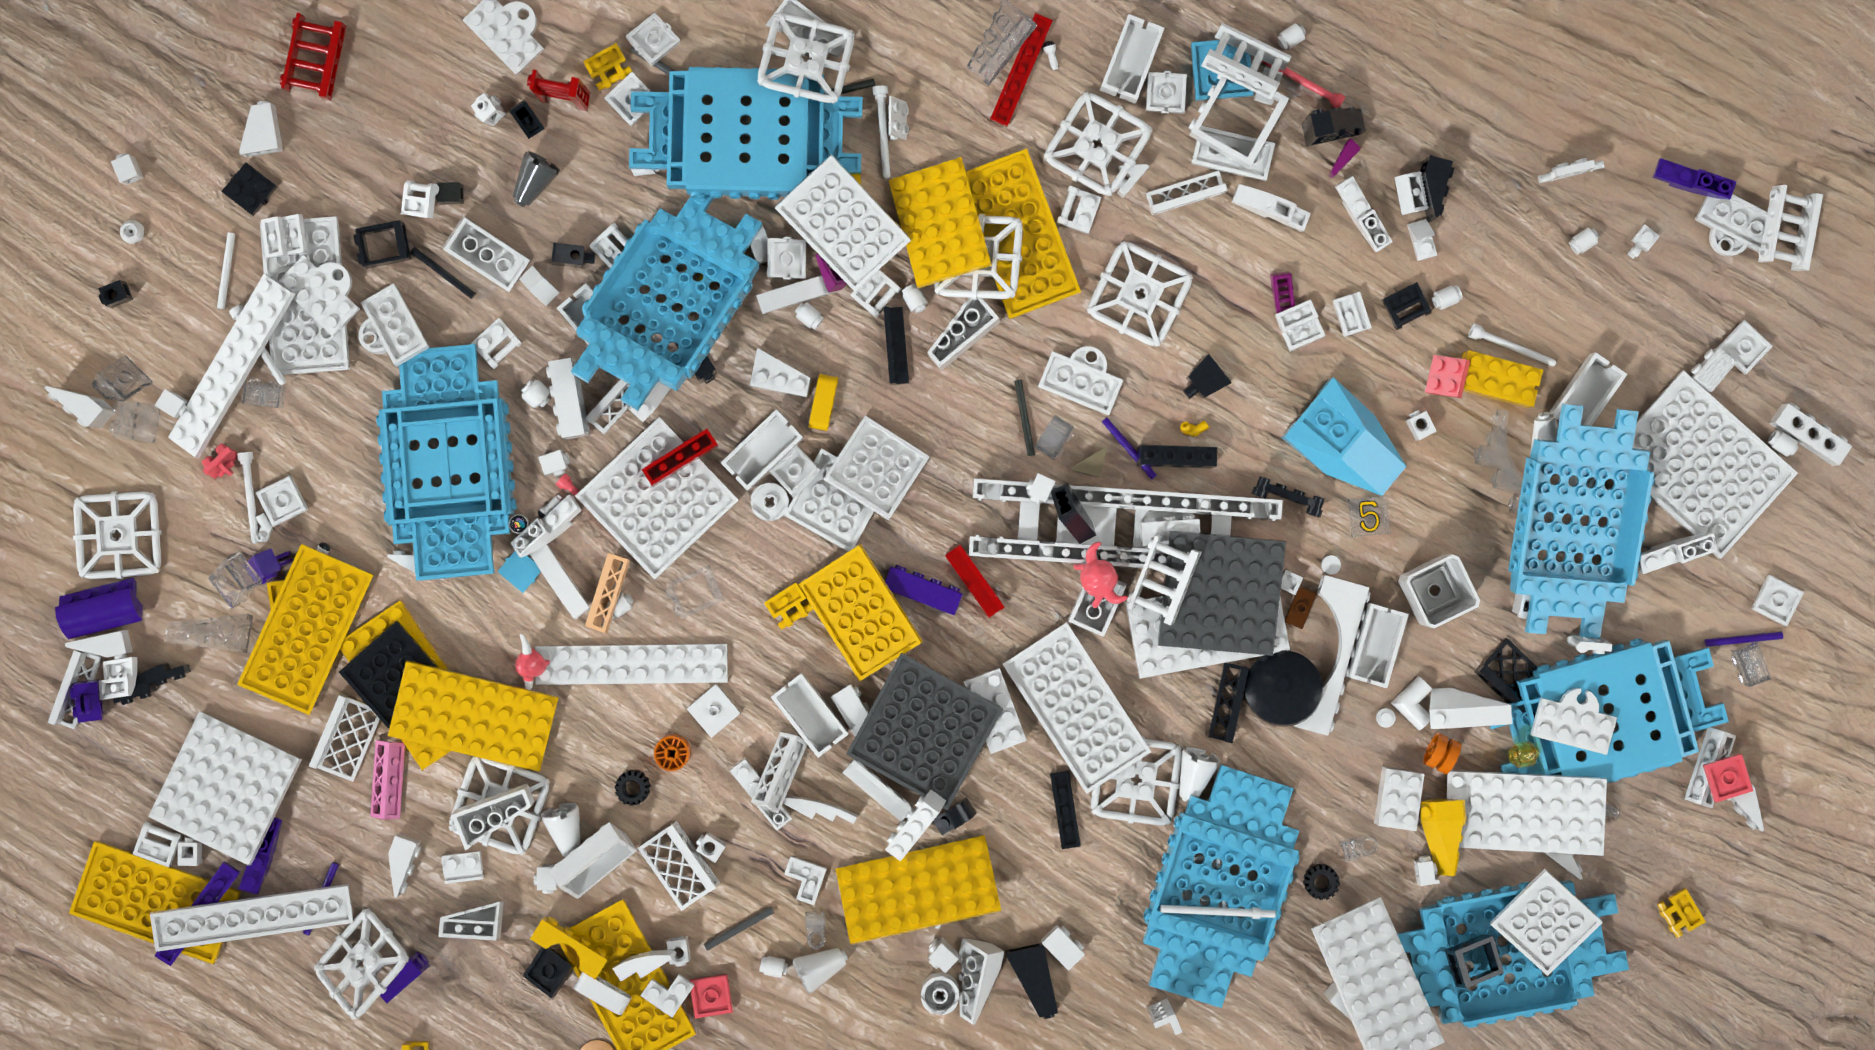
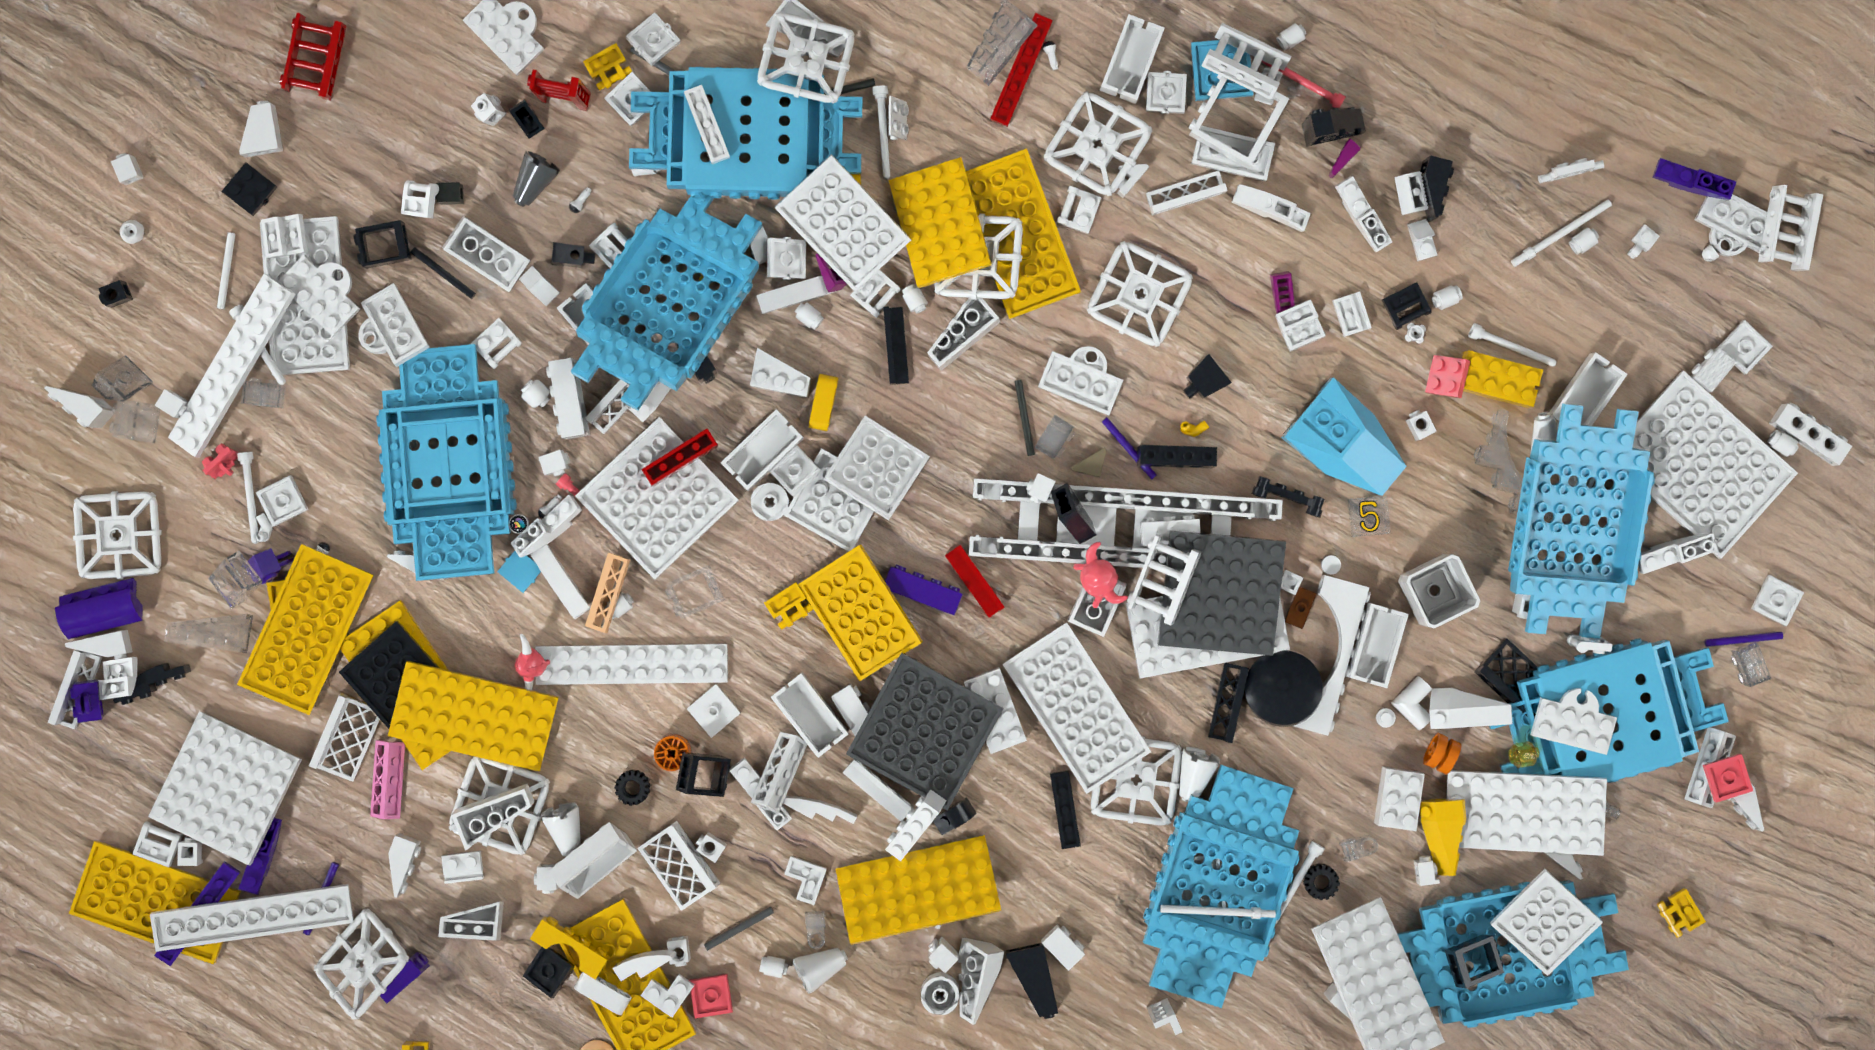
(576, 205): none -> white piece
(688, 773): none -> black window
(706, 124): none -> white plate
(1314, 851): none -> white piece
(1415, 328): none -> white plate
(1530, 253): none -> white bar
(1709, 254): none -> white hinge

